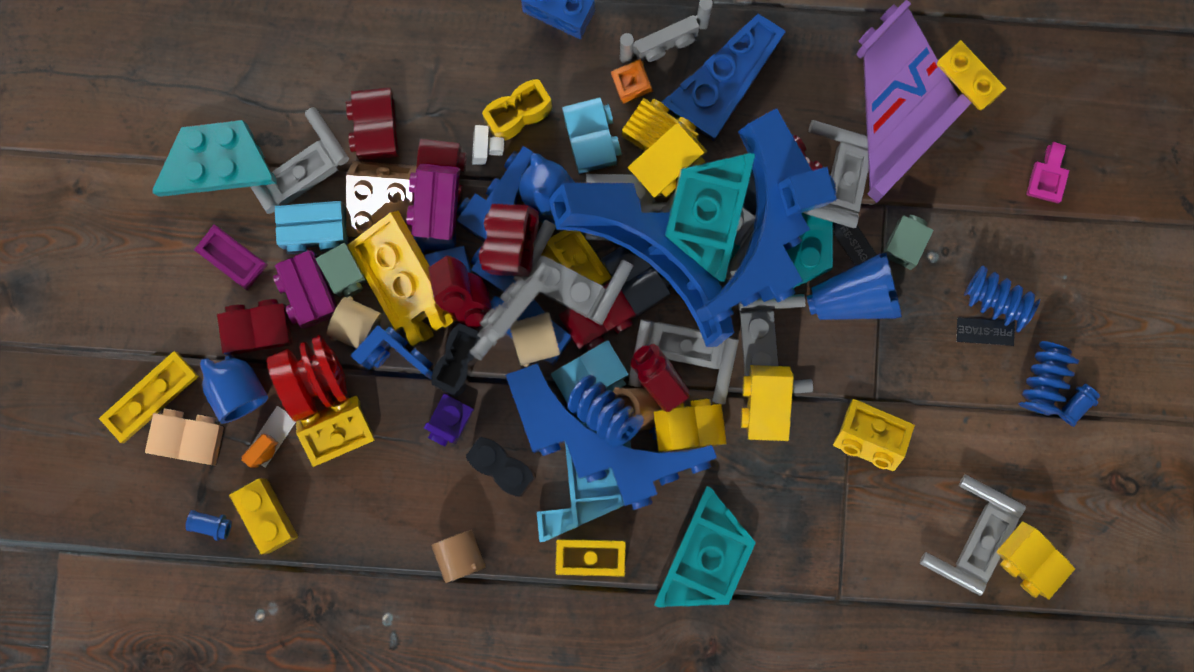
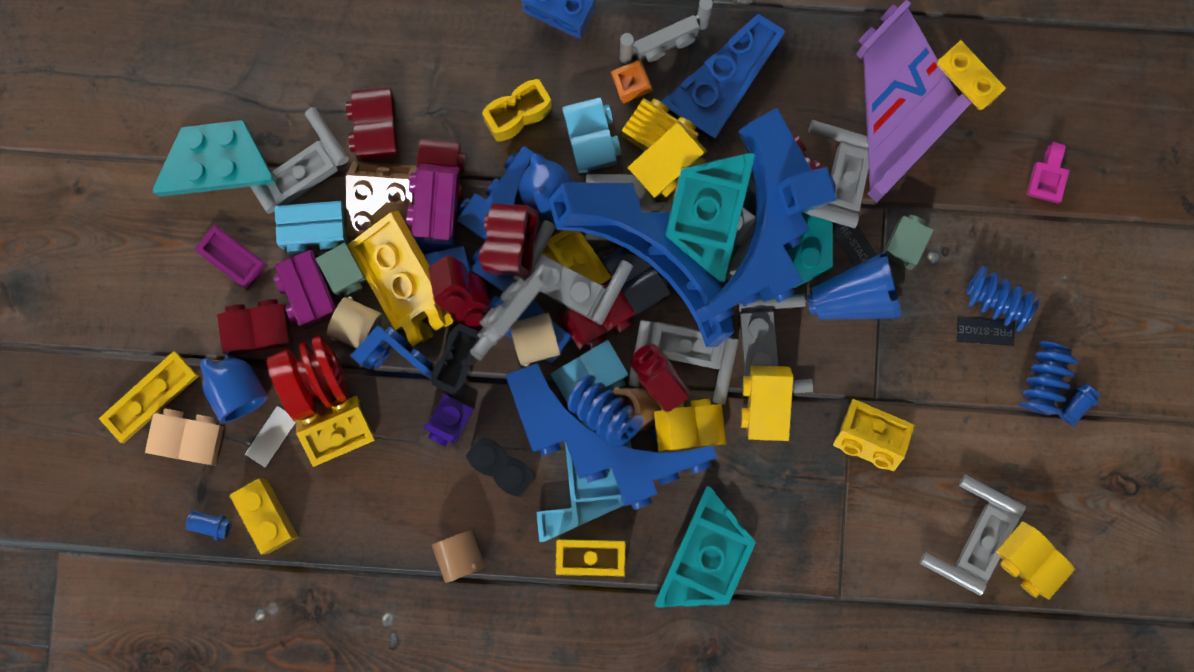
(260, 451): orange tile -> none
(483, 145): white tile -> none

